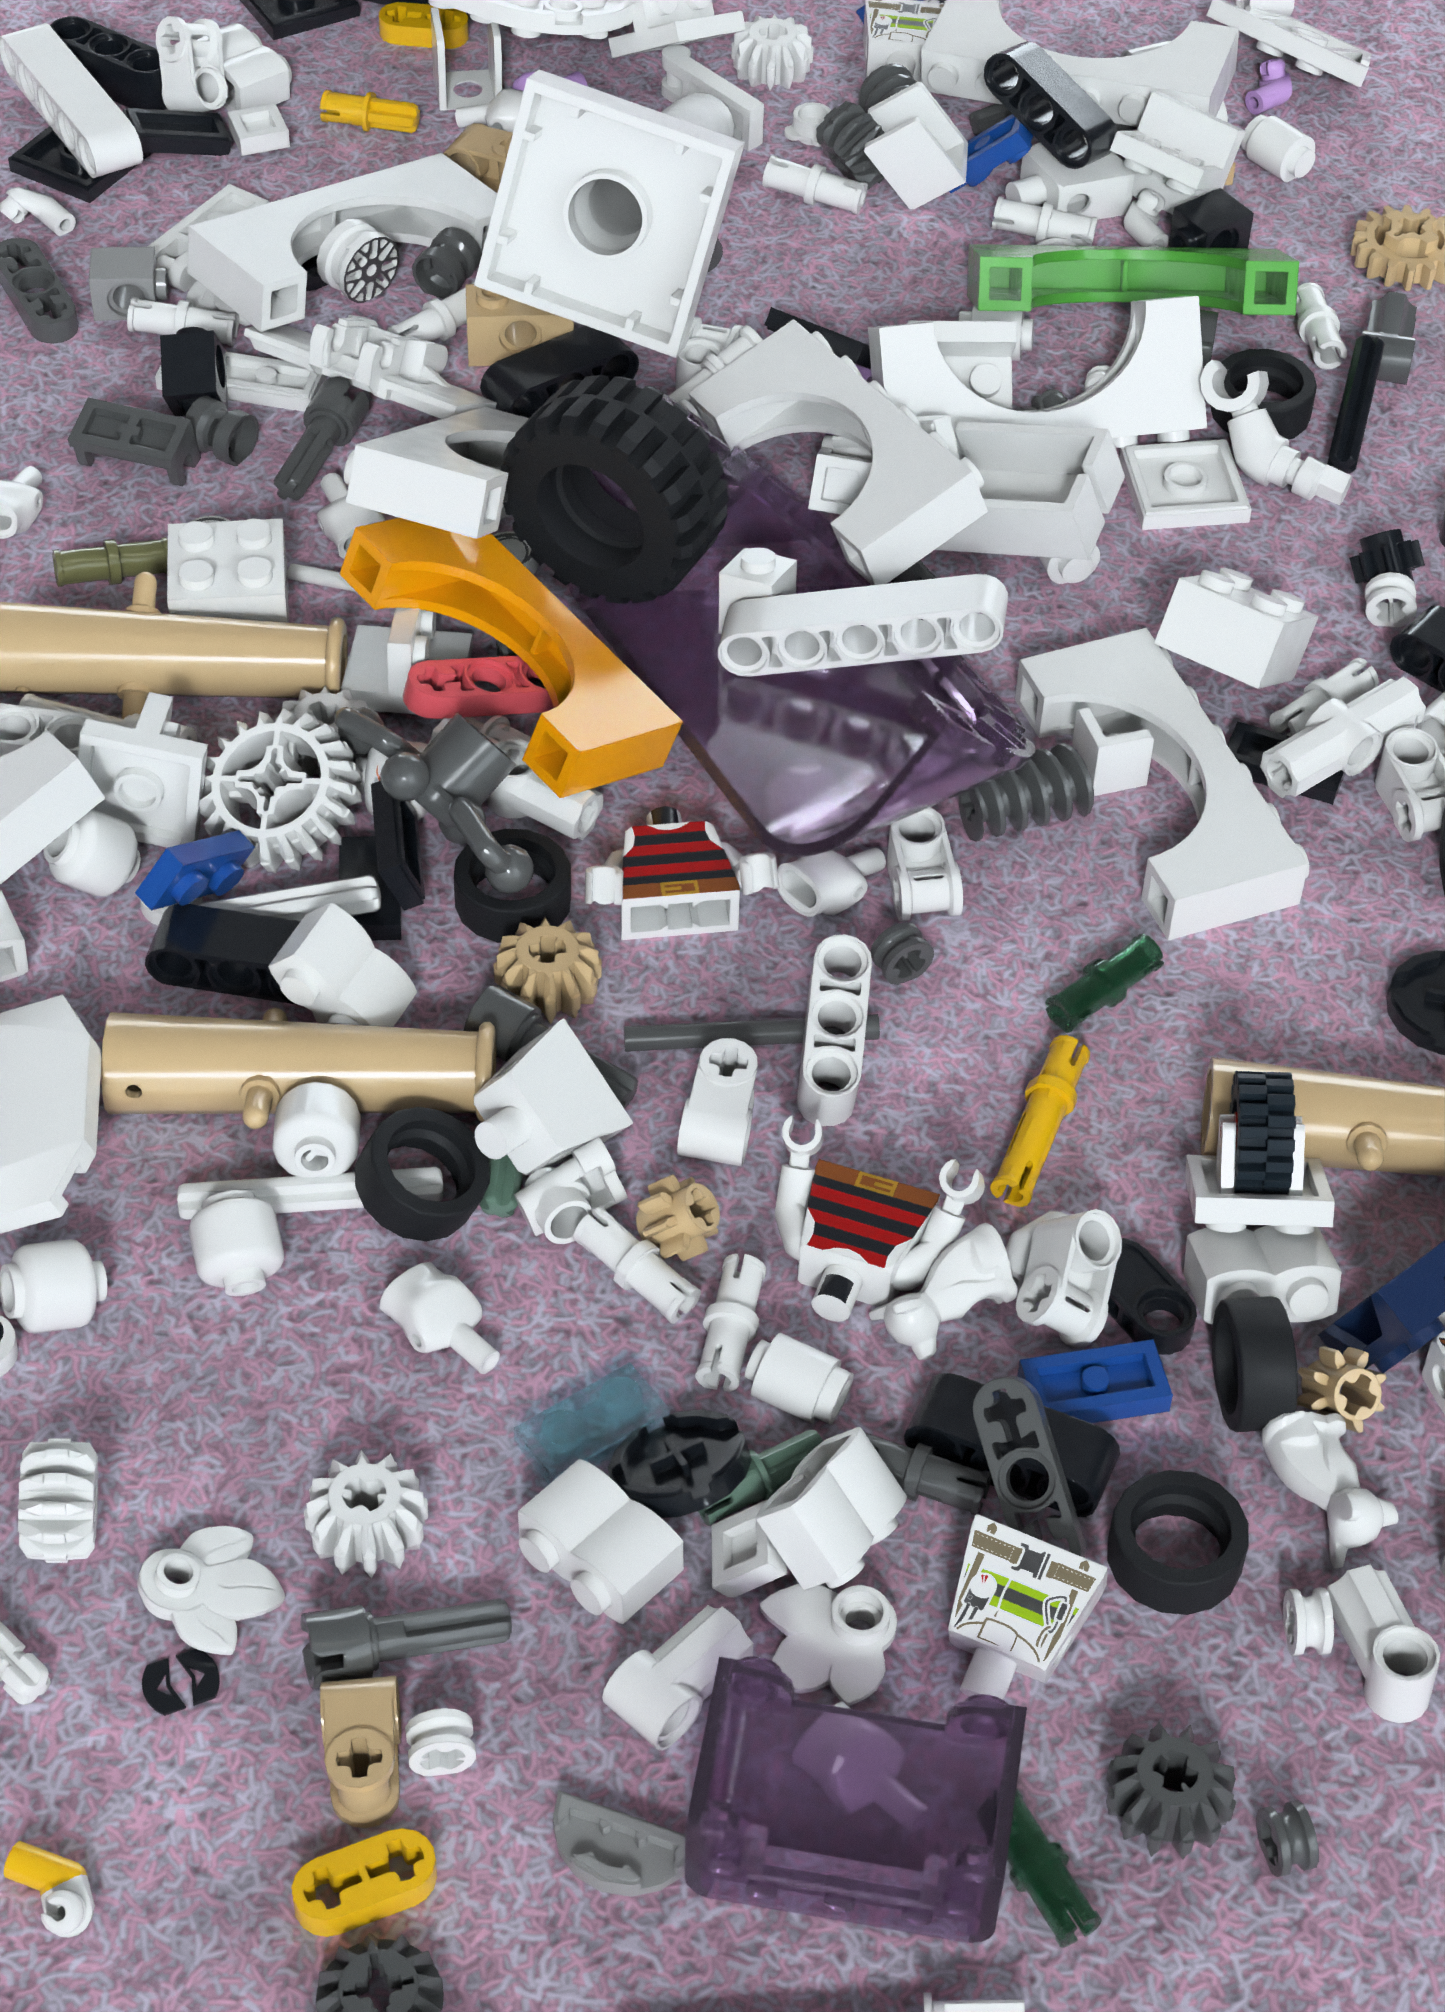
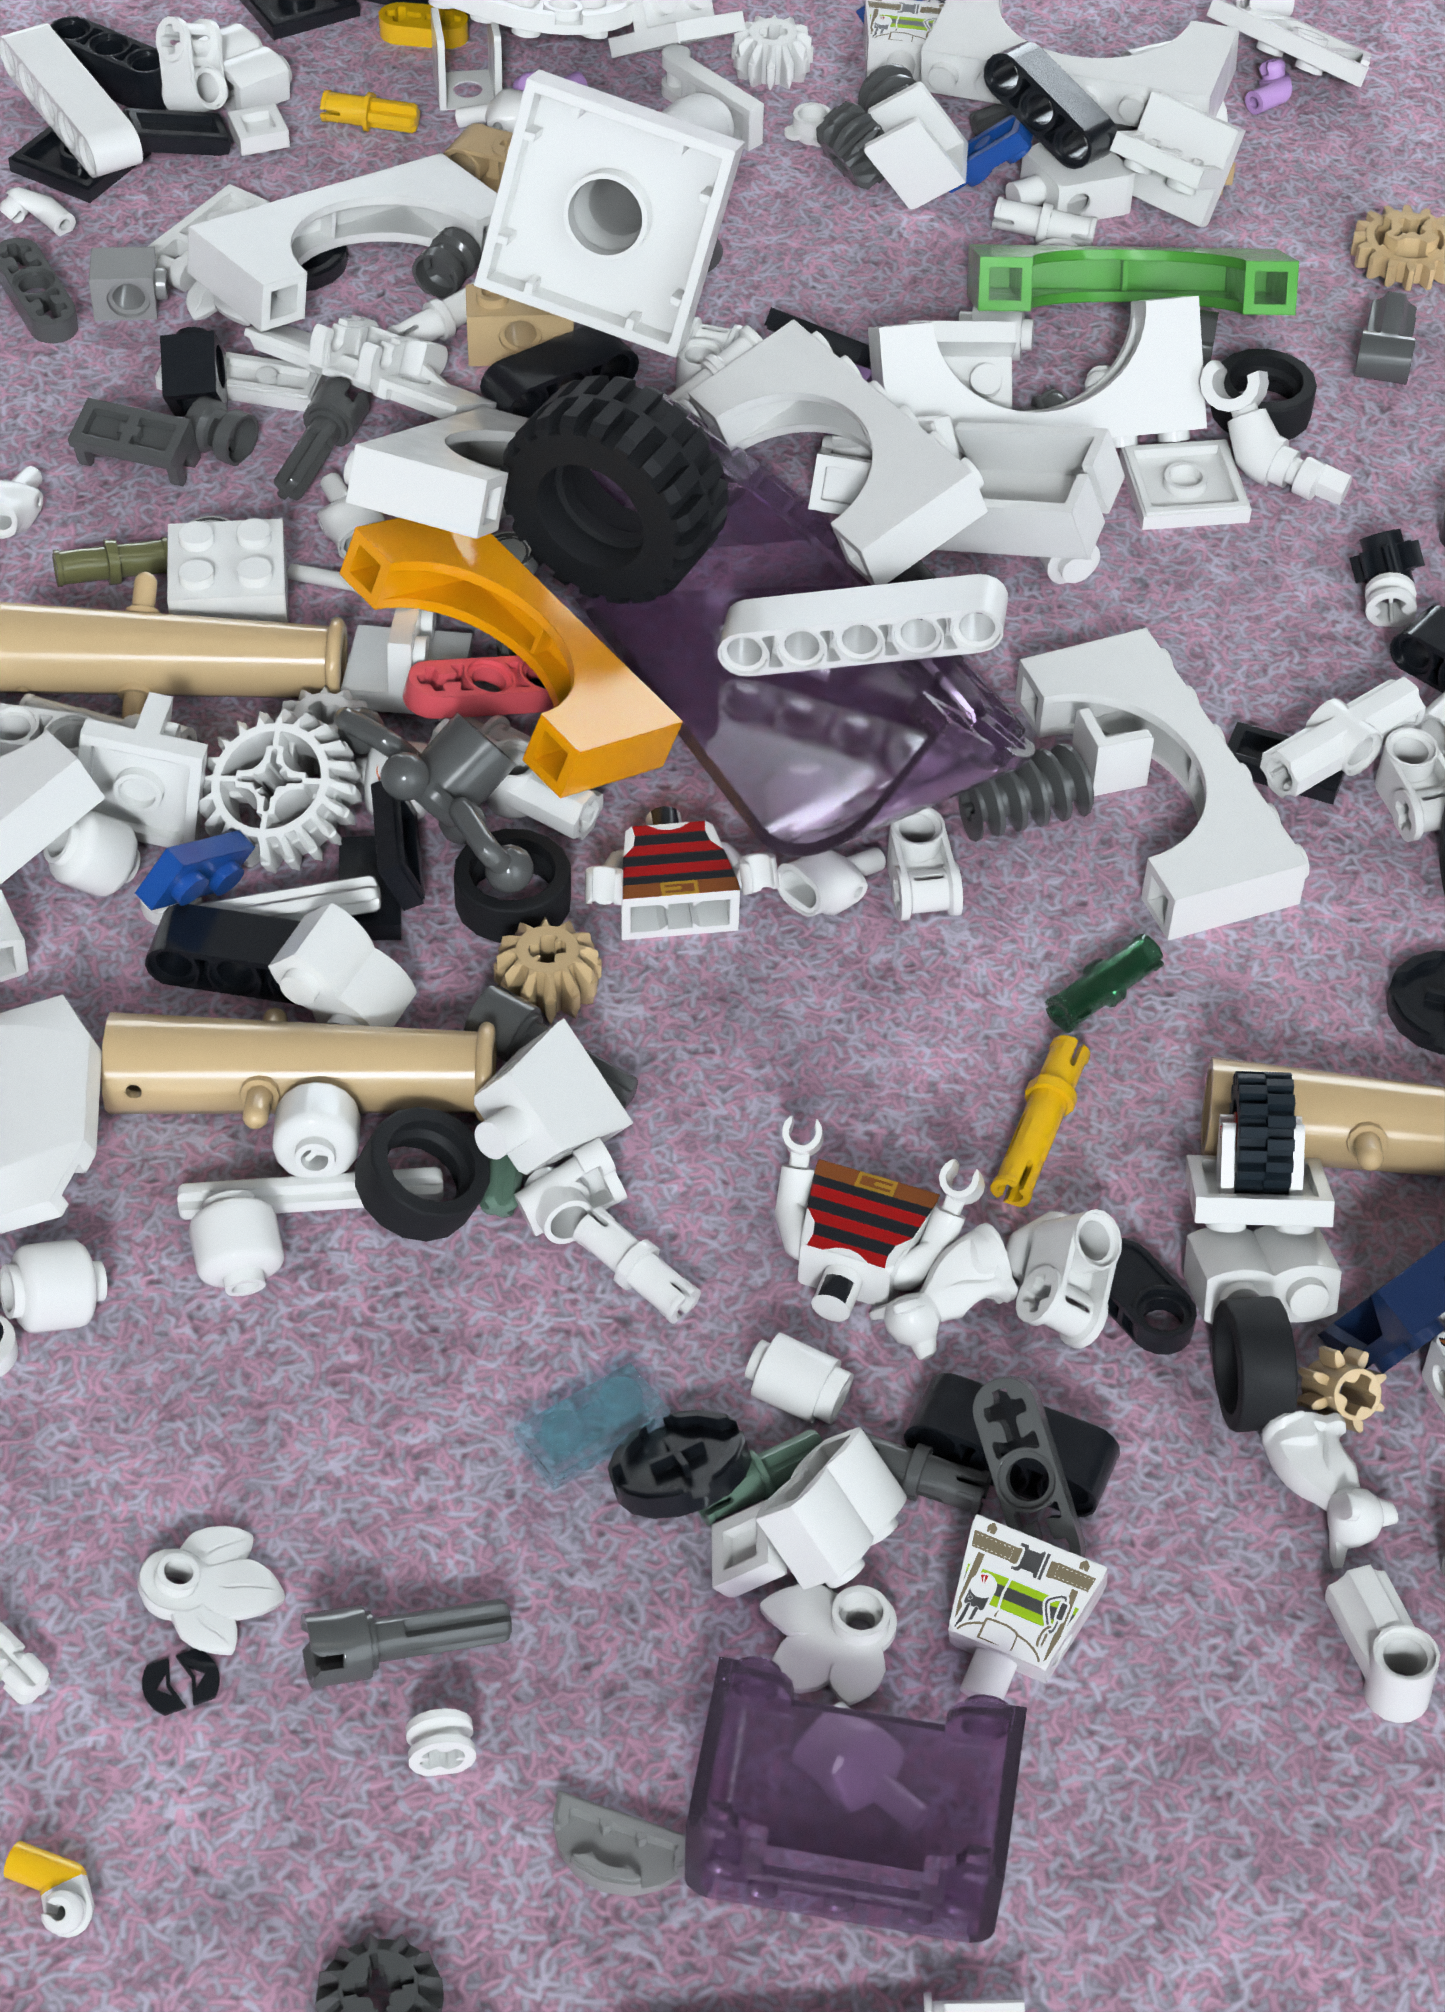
(58, 1500): white gear -> none
(169, 318): white pin -> none
(355, 257): white wheel -> none
(362, 1747): tan piece -> none
(364, 1882): yellow beam -> none
(366, 1514): white gear -> none
(438, 1314): white piece -> none
(599, 1542): white brick -> none
(666, 1689): white piece -> none
(678, 1217): tan gear -> none
(721, 1104): white piece -> none
(731, 1322): white pin -> none
(749, 1031): dark grey bar -> none
(755, 575): white brick -> none
(814, 184): white pin -> none
(841, 1005): white beam -> none
(902, 953): dark grey bush -> none
(1043, 1873): clear green pin -> none
(1101, 1381): blue plate -> none
(1143, 218): white arm -> none
(1167, 1815): dark grey gear -> none
(1177, 1588): black tyre -> none
(1211, 222): black brick -> none
(1237, 628): white brick -> none
(1278, 147): white brick -> none
(1287, 1838): dark grey bush -> none
(1308, 1621): white bush -> none
(1319, 326): white pin -> none
(1342, 685): white pin -> none
(1356, 403): black axle -> none

